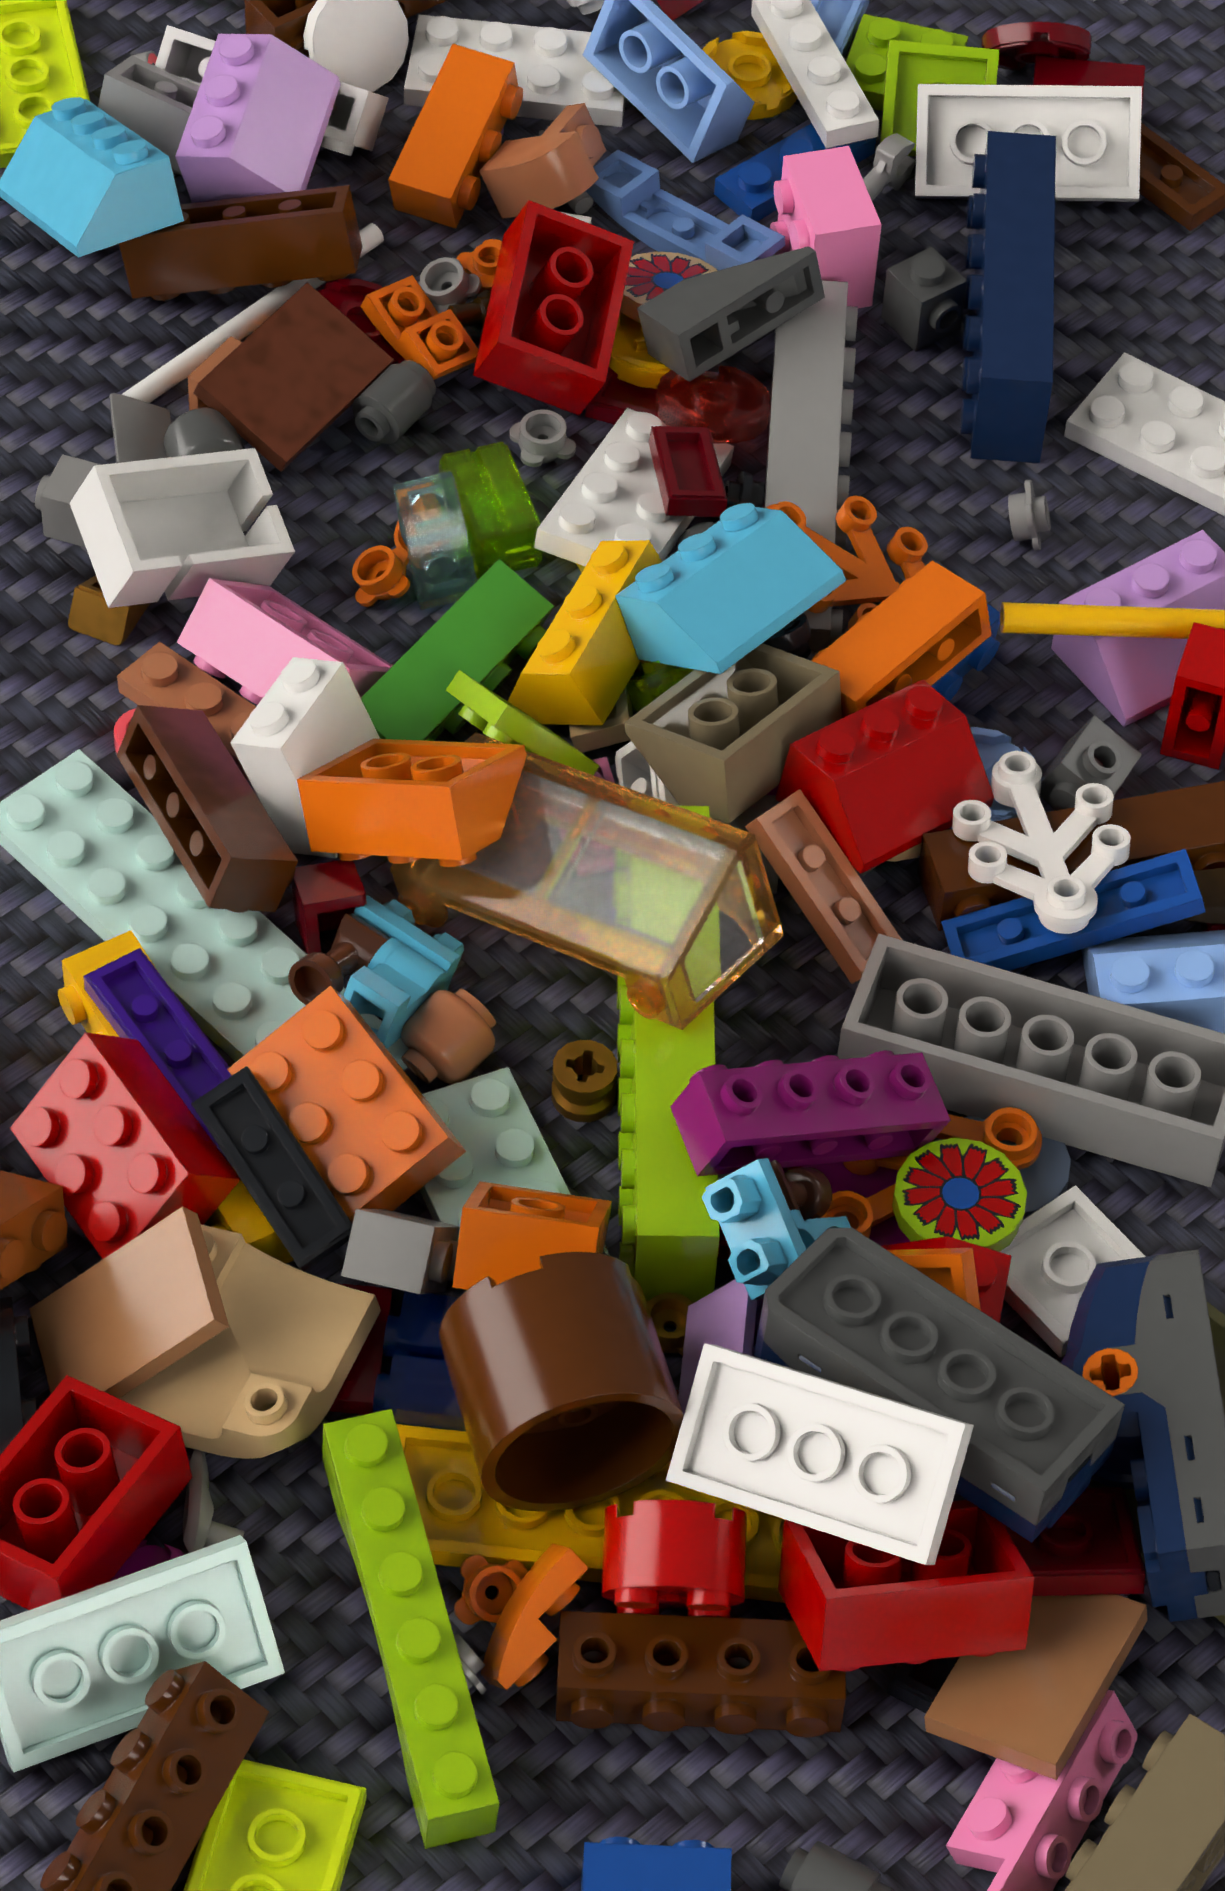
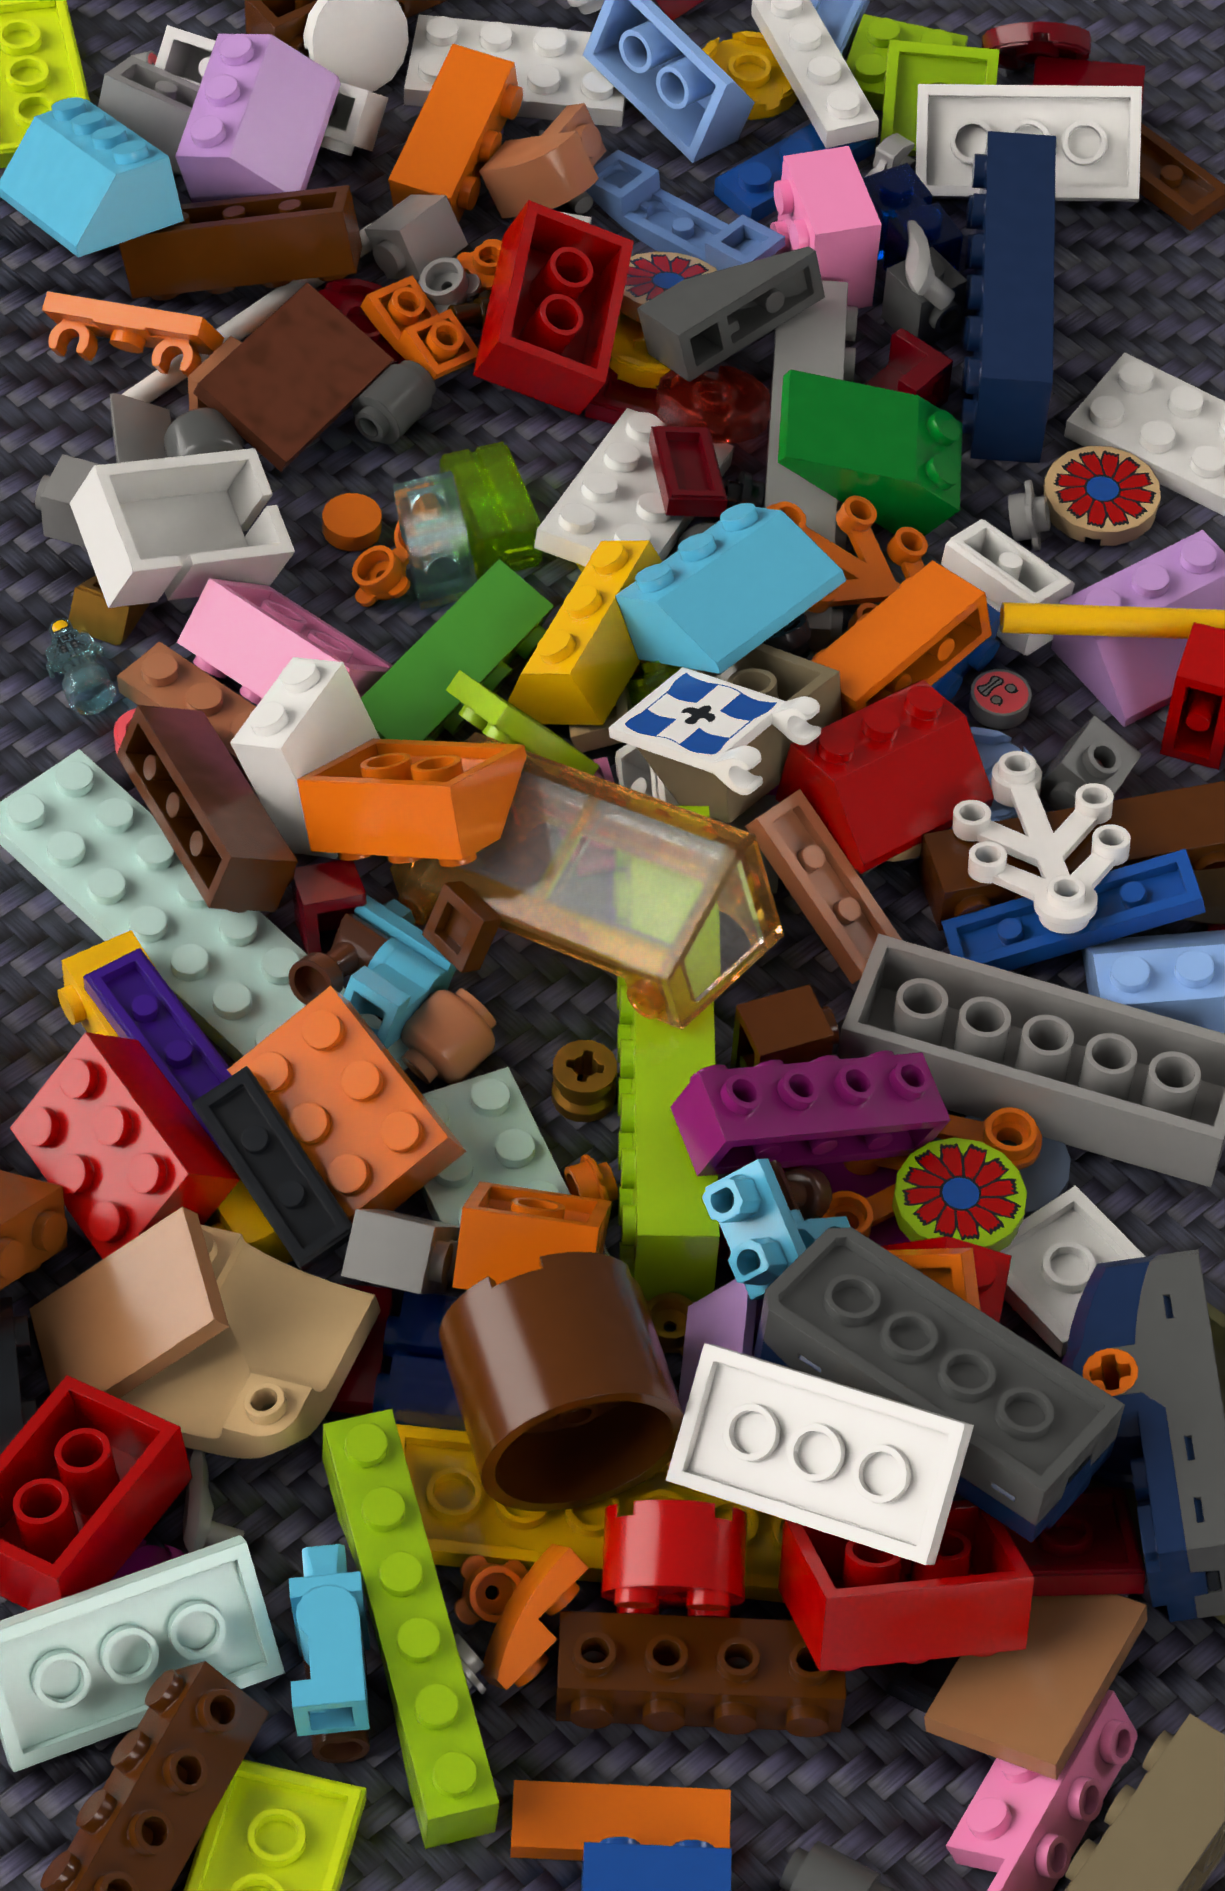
(84, 681): none -> clear light blue piece
(129, 330): none -> orange plate
(333, 1642): none -> medium azure hips
(352, 522): none -> orange tile
(415, 235): none -> light grey brick
(462, 926): none -> reddish brown tile
(542, 438): light grey plate -> none
(558, 1817): none -> orange tile
(591, 1179): none -> orange plate
(711, 724): none -> white flag
(783, 1028): none -> reddish brown brick
(873, 446): none -> green slope
(903, 197): none -> clear blue piece
(915, 369): none -> dark red panel
(920, 271): none -> light grey bar
(1000, 699): none -> tile
(1005, 574): none -> white brick
(1102, 495): none -> tile

